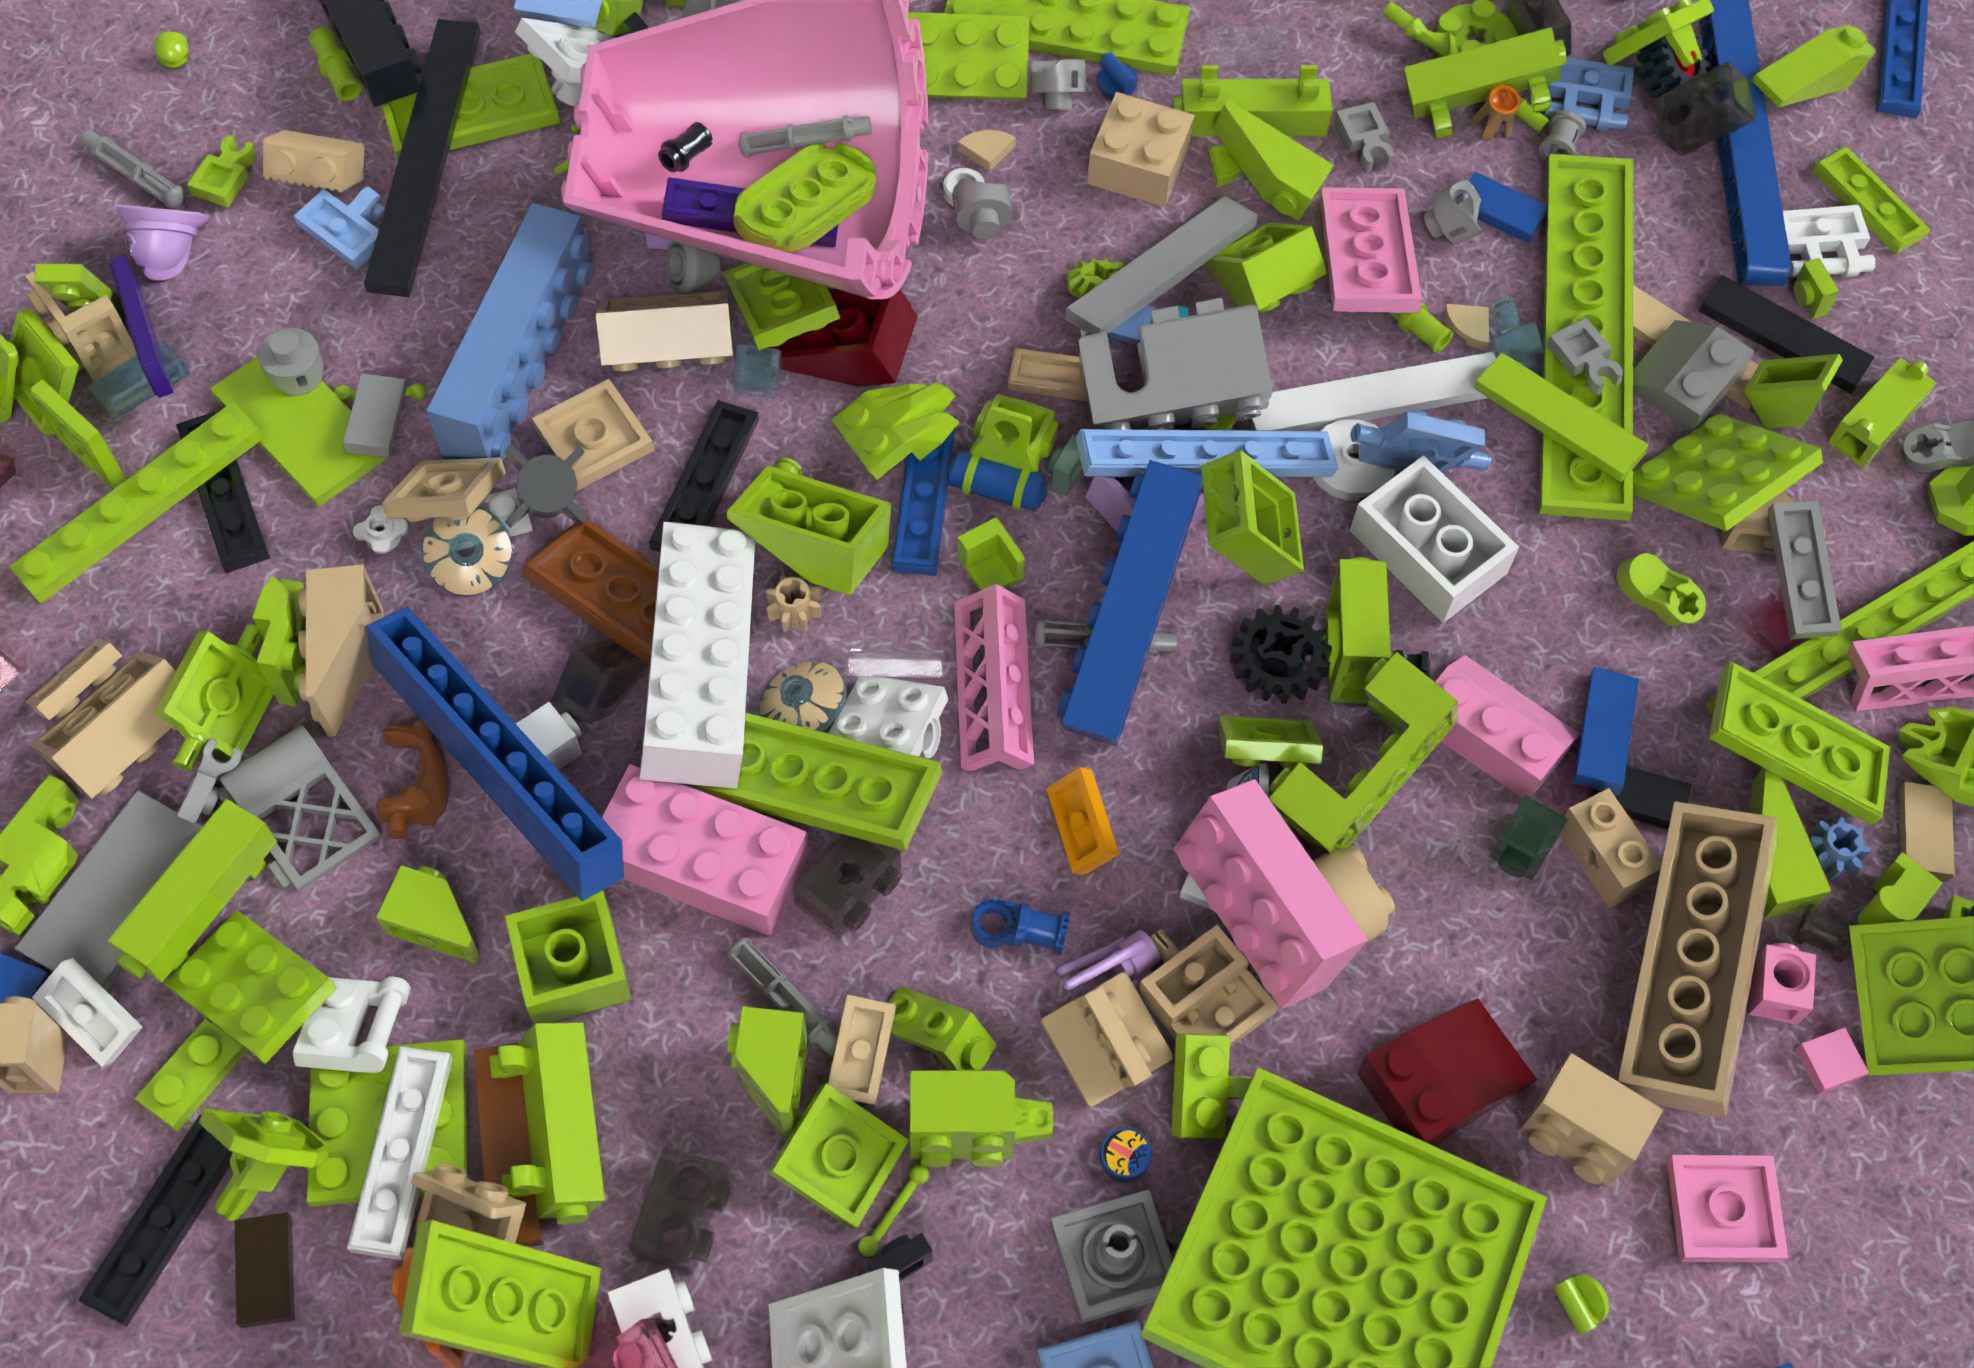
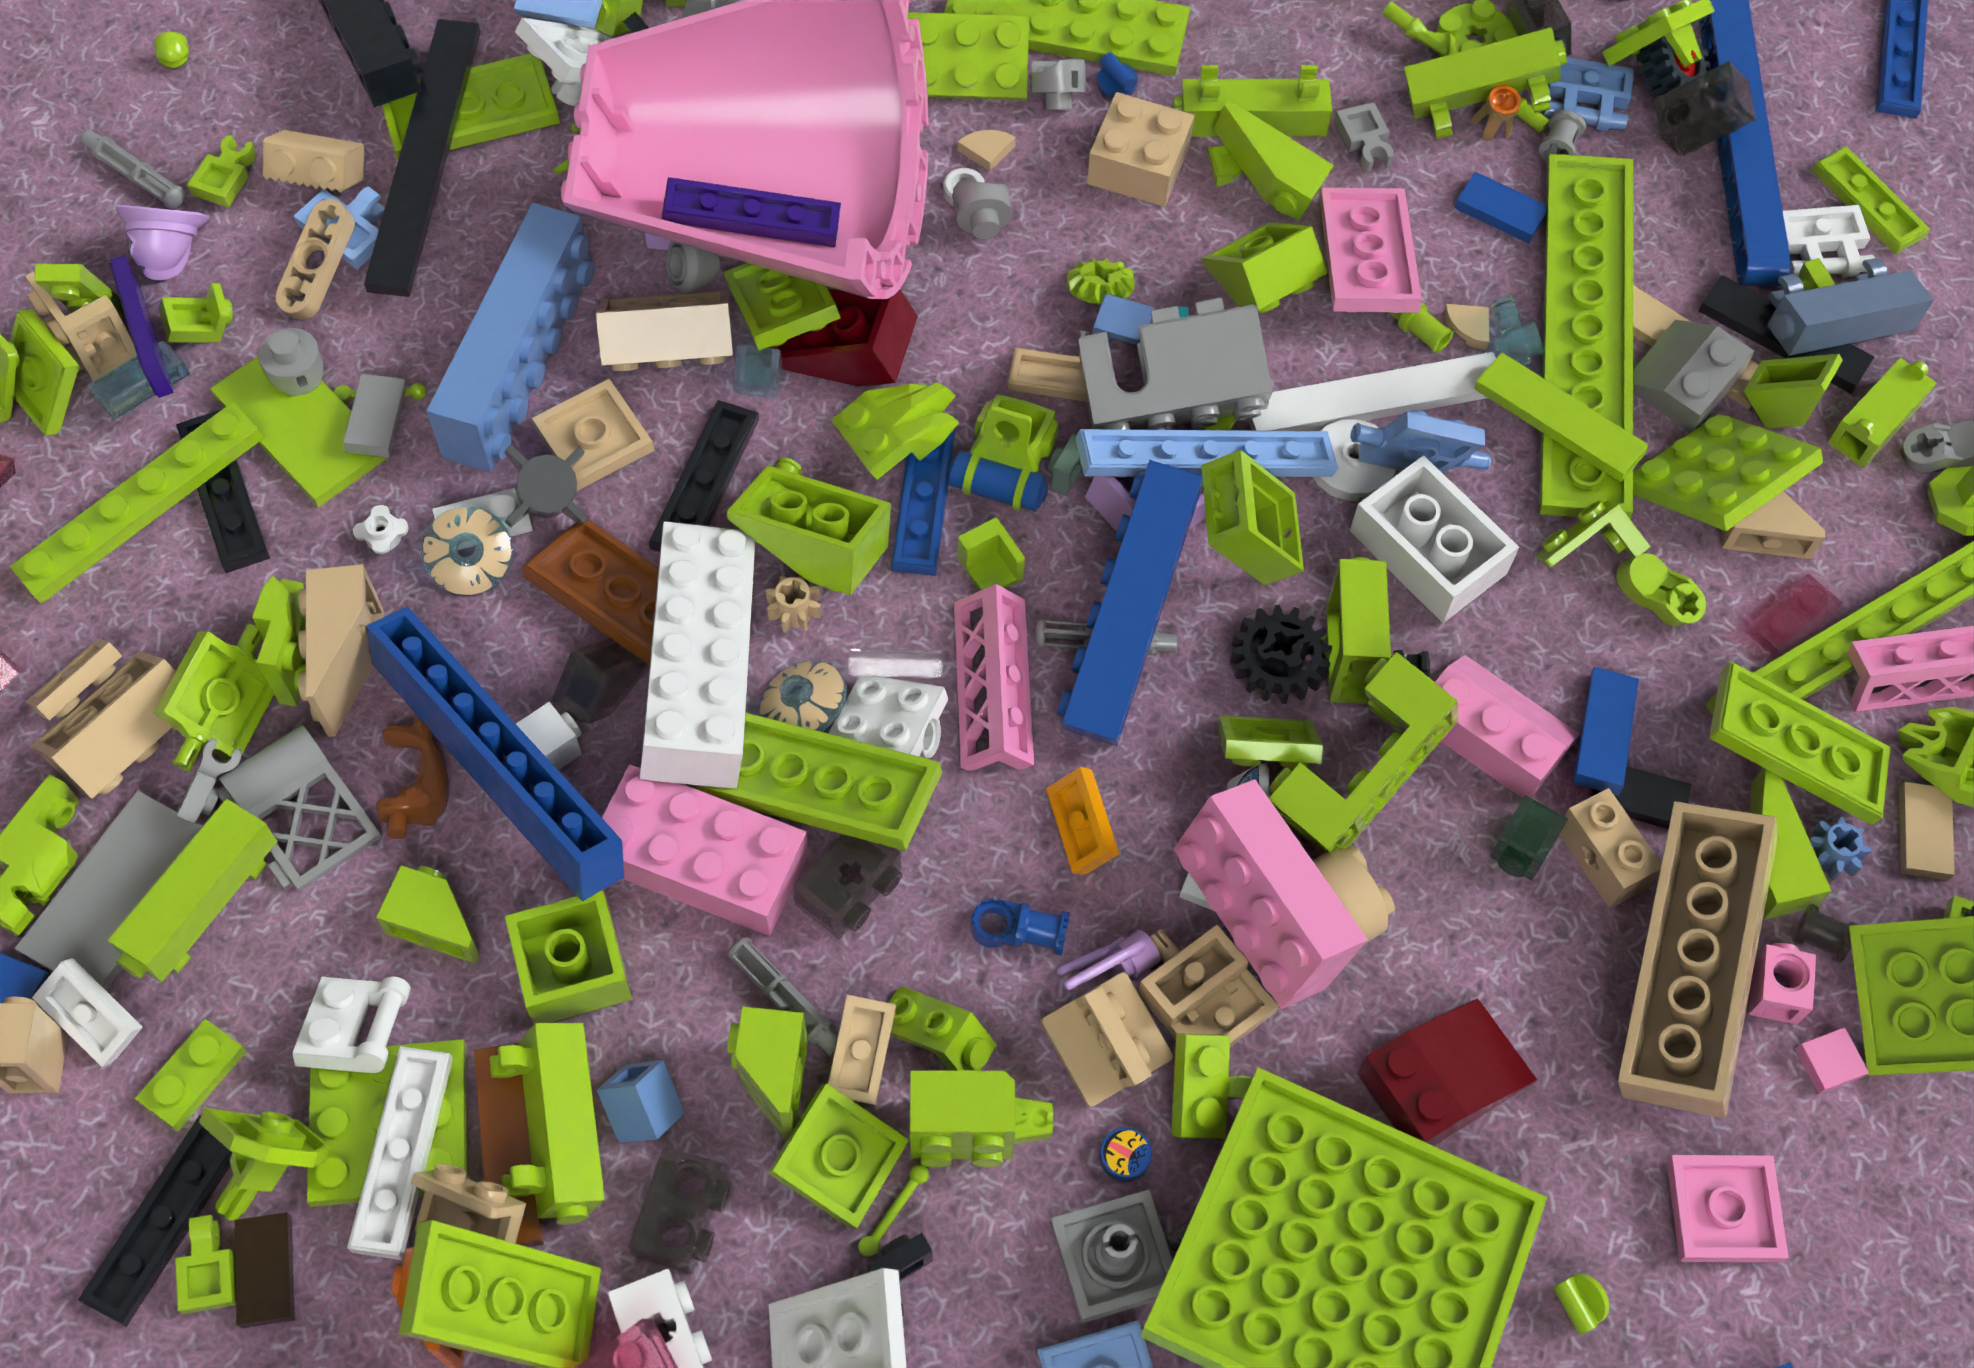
(77, 434): lime tile -> none
(196, 318): none -> lime bracket
(208, 1275): none -> lime plate
(251, 986): lime plate -> none
(309, 242): none -> tan beam
(334, 64): lime pin -> none
(444, 489): tan plate -> none
(641, 1101): none -> medium blue panel
(678, 152): black pin -> none
(803, 135): light grey piece -> none
(805, 197): lime tile -> none
(1161, 267): light grey tile -> none
(1454, 217): light grey piece -> none
(1585, 350): light grey plate -> none
(1590, 1121): tan brick -> none
(1619, 533): none -> lime bracket
(1804, 570): light grey plate -> none
(1817, 67): lime slope -> none
(1847, 312): none -> sand blue brick
(1901, 893): lime leg -> none

